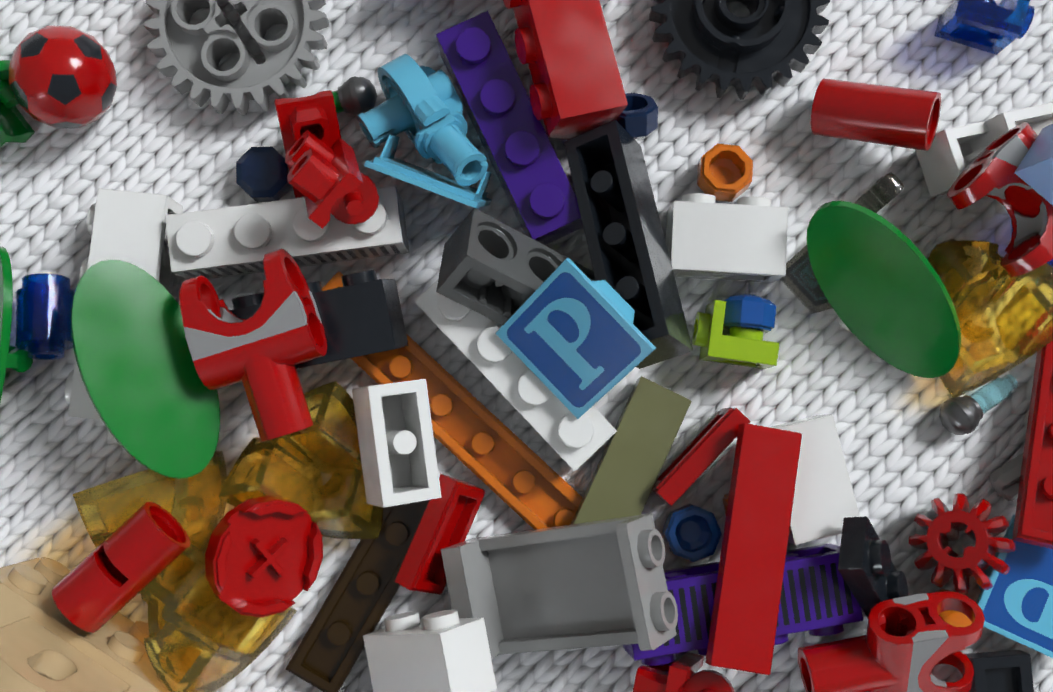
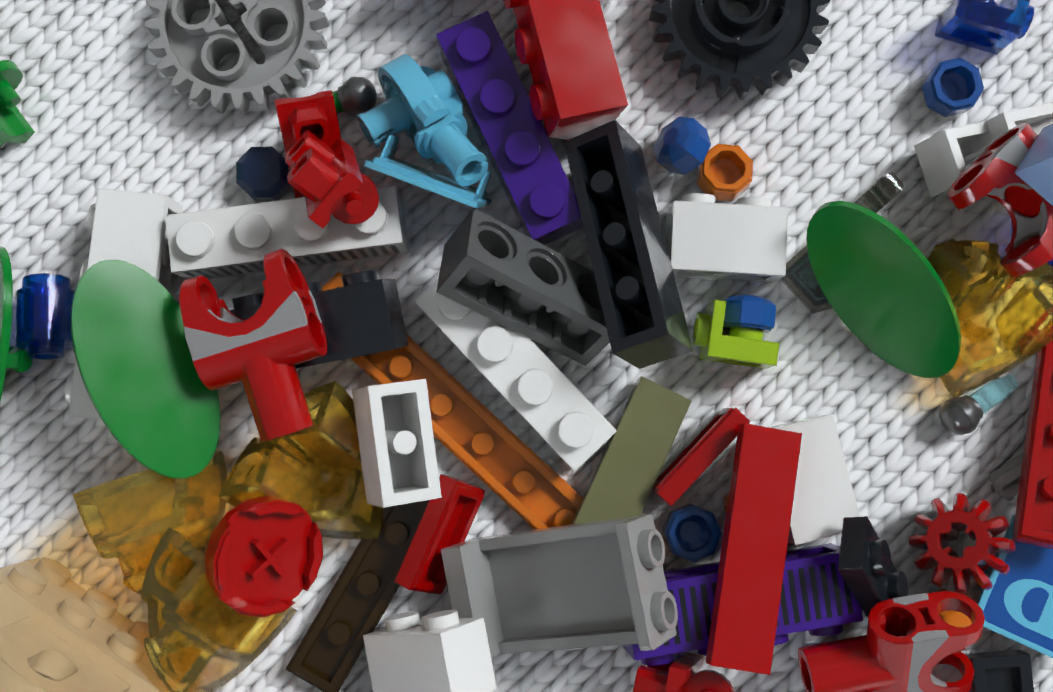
(62, 77): red piece -> none
(120, 567): red pin -> none
(576, 337): piece -> none
(639, 116): dark blue tile -> none
(682, 145): none -> blue tile
(876, 113): red pin -> none
(952, 87): none -> blue tile

